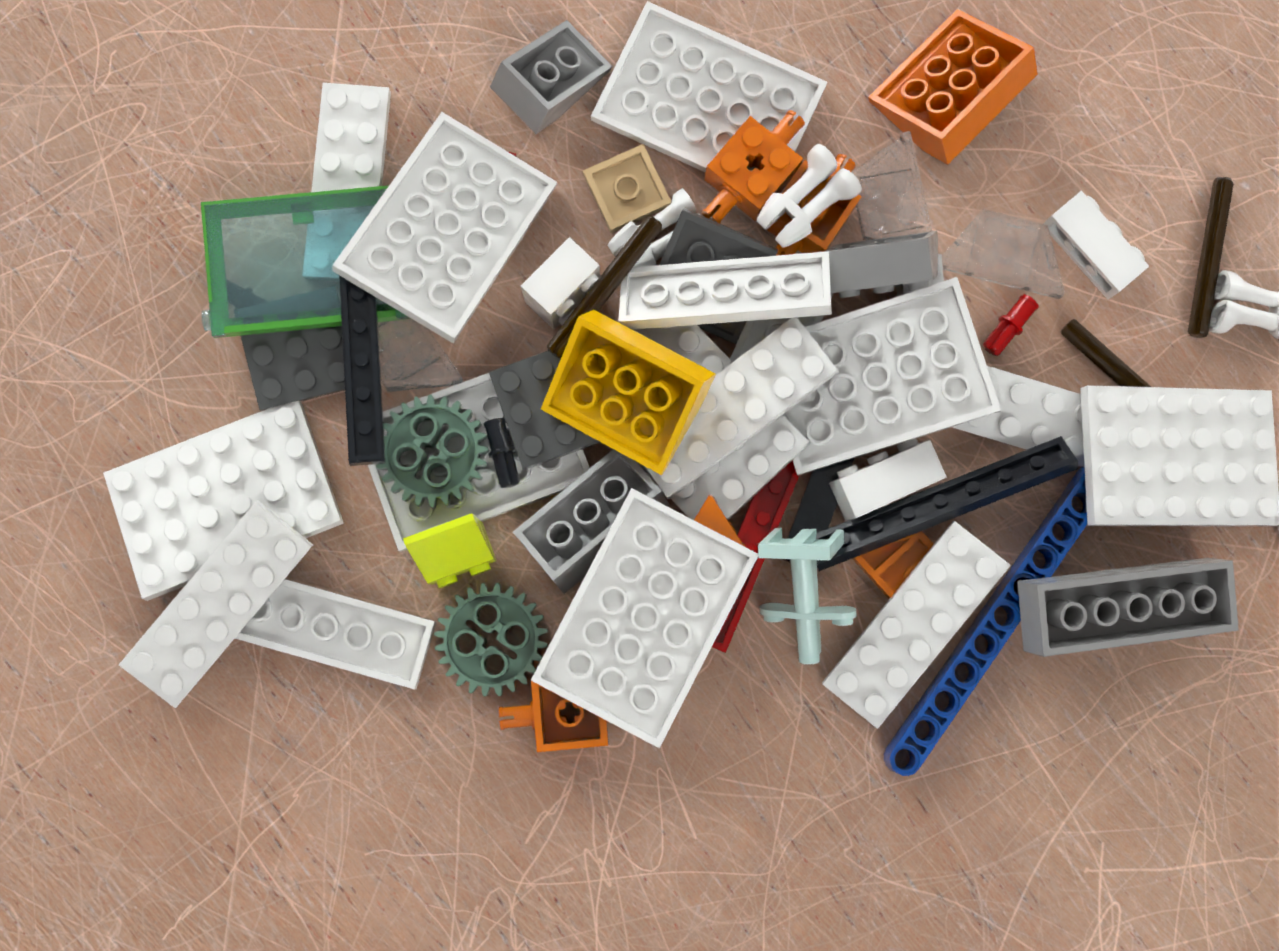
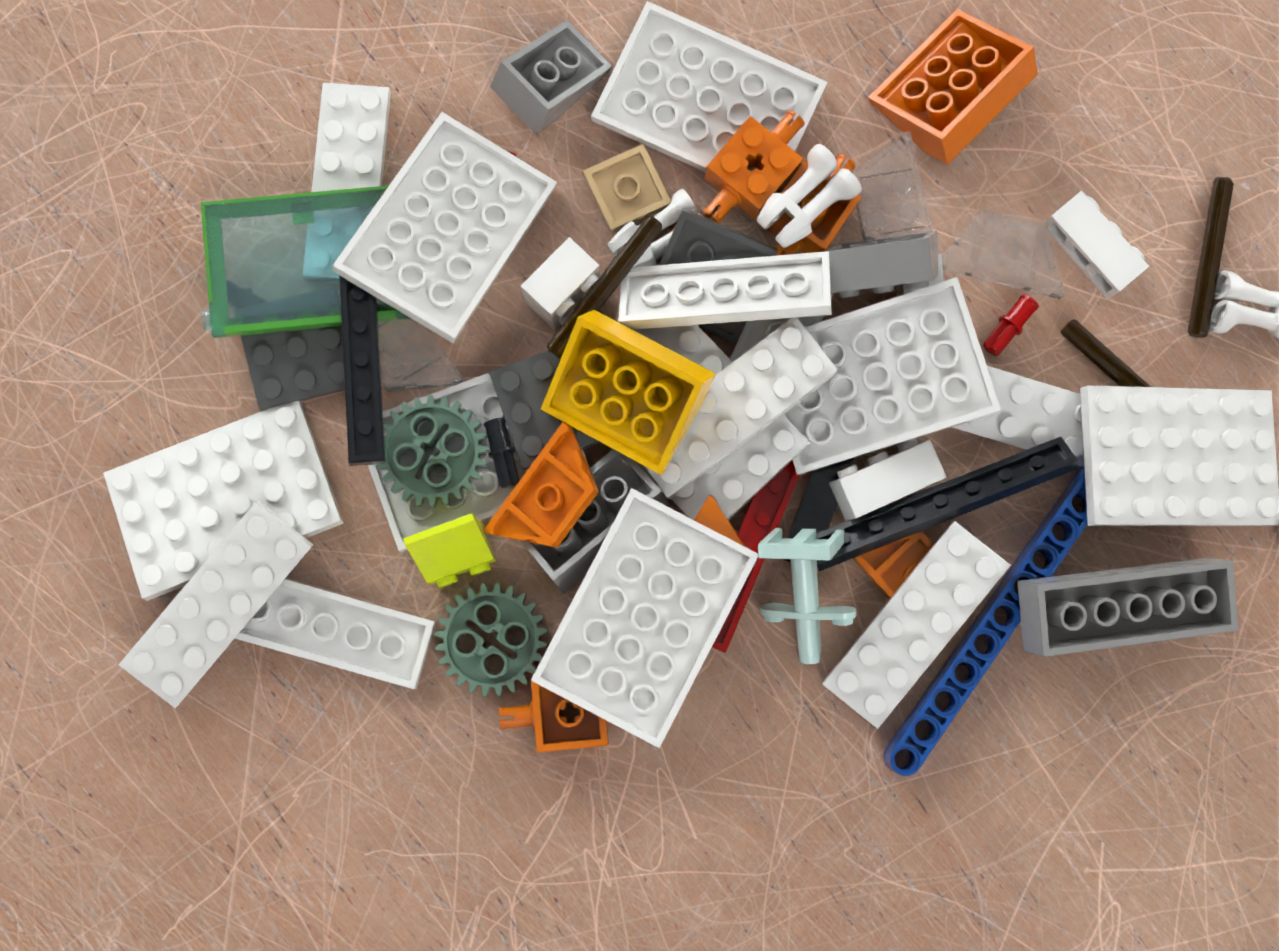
(548, 495): none -> orange wing

